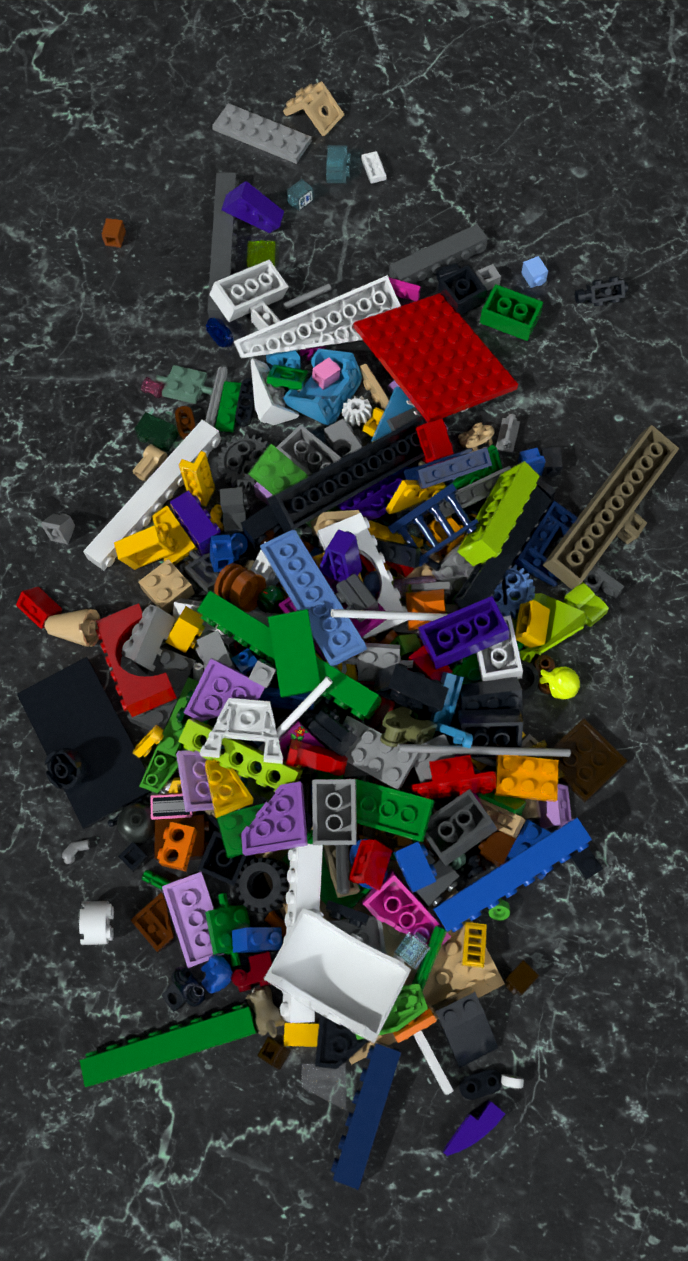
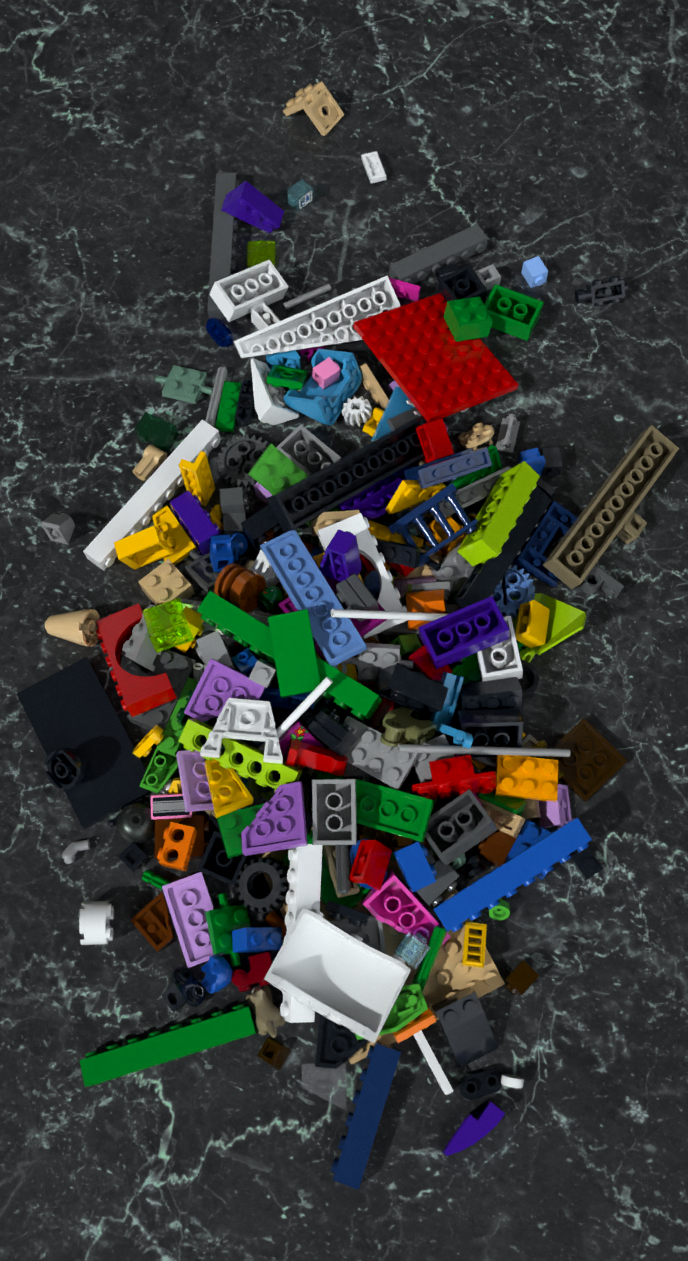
(37, 605): red panel -> none
(113, 232): dark orange brick -> none
(152, 387): clear pink bush -> none
(167, 625): none -> clear neon green bracket
(184, 424): reddish brown plate -> none
(262, 133): light grey plate -> none
(301, 1034): yellow tile -> none
(337, 164): clear light blue brick -> none
(341, 435): light grey arch -> none
(389, 637): dark orange tile -> none
(467, 318): none -> green brick
(544, 688): reddish brown plate -> none
(562, 682): neon yellow hat -> none
(584, 599): lime brick -> none

